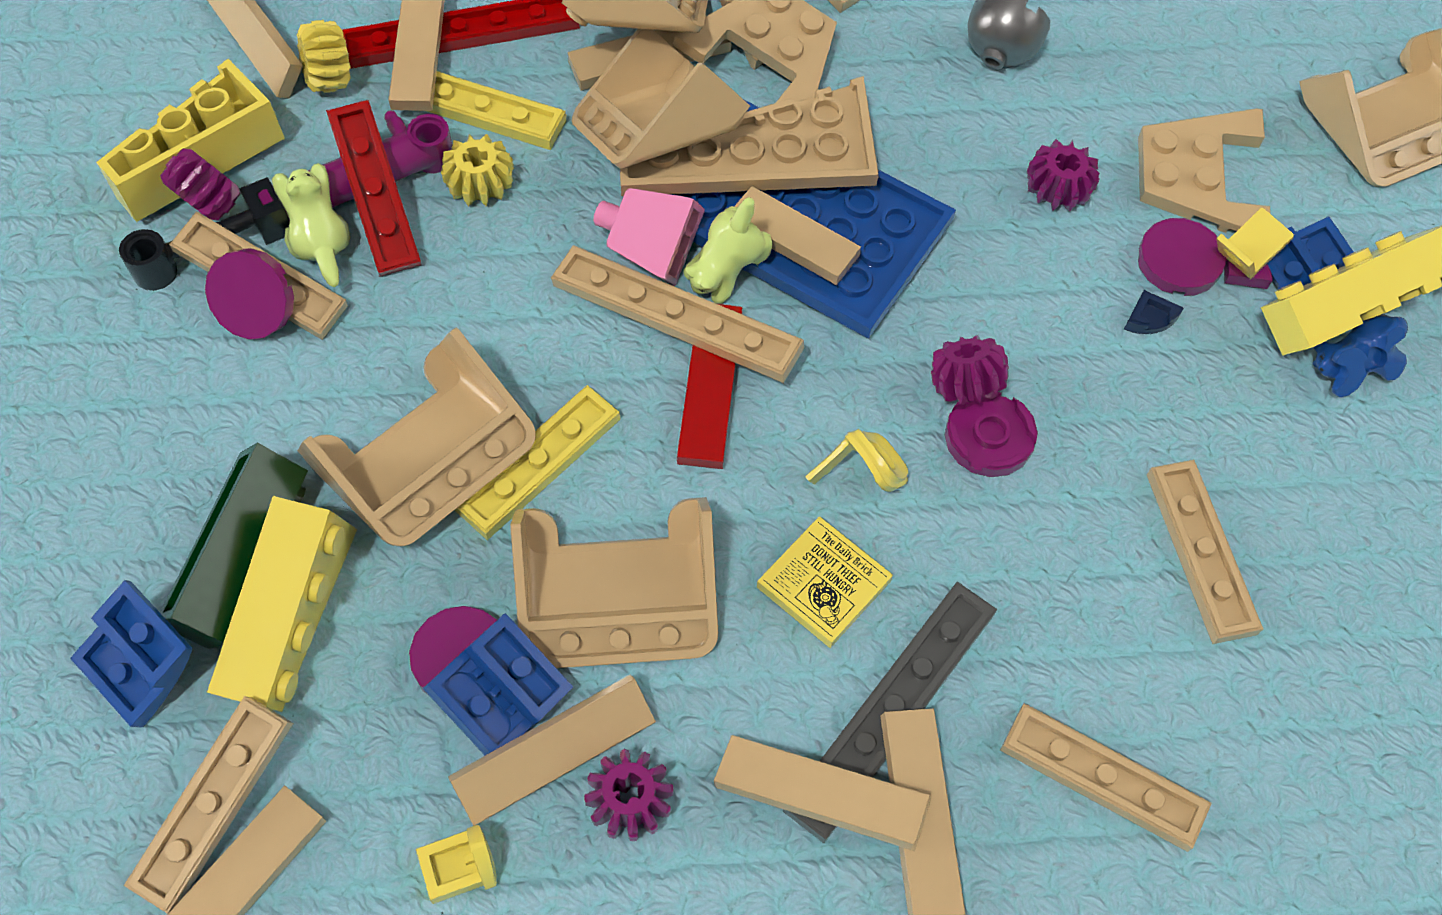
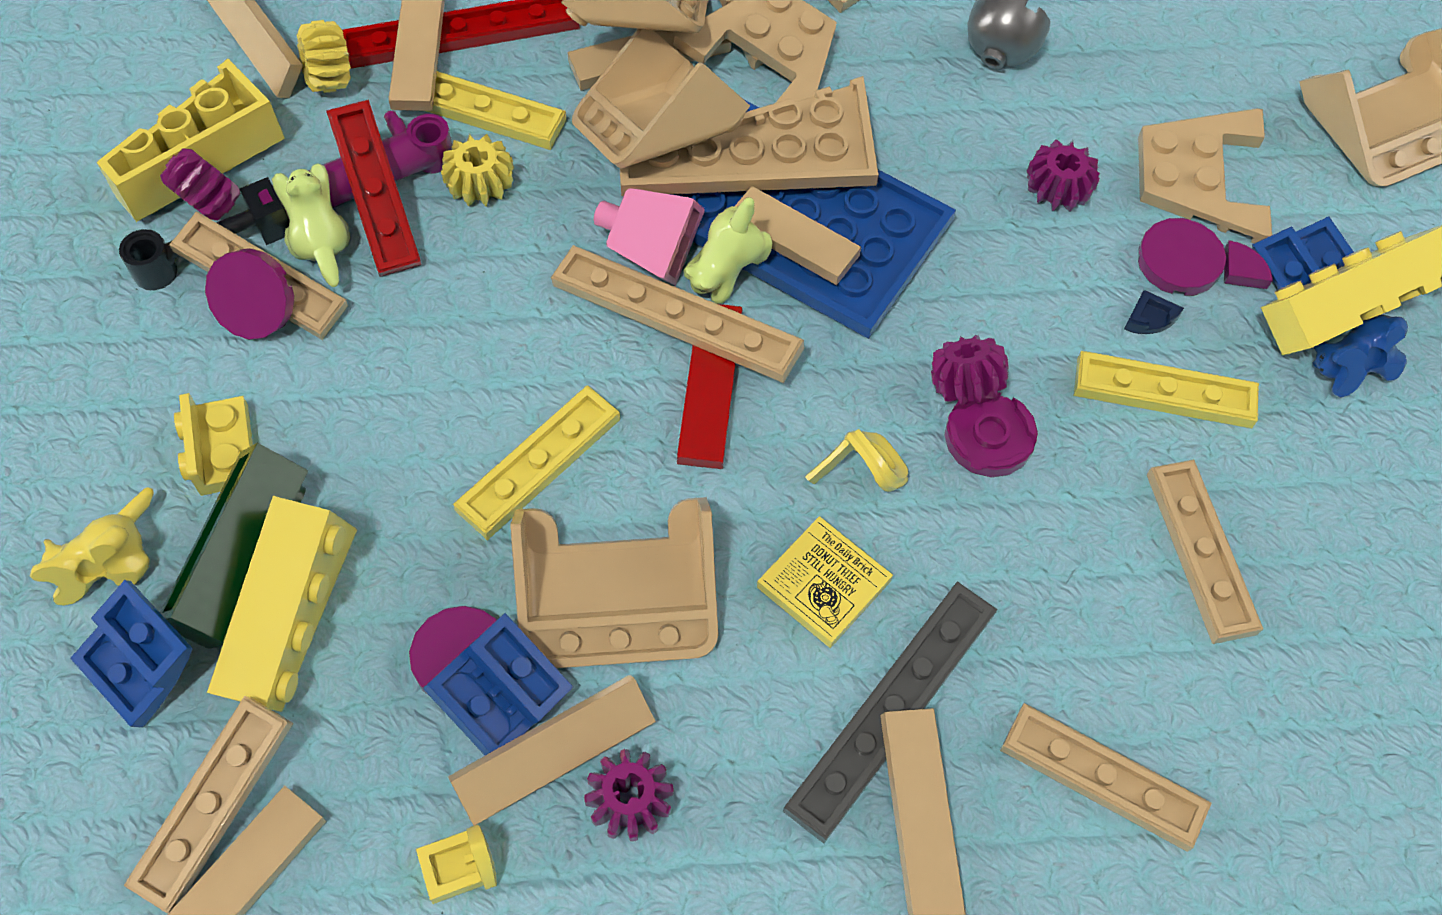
(105, 548): none -> light yellow animal
(212, 440): none -> light yellow bracket
(434, 453): tan windscreen -> none
(823, 792): tan tile -> none
(1166, 389): none -> light yellow tile
(1255, 243): light yellow bracket -> none

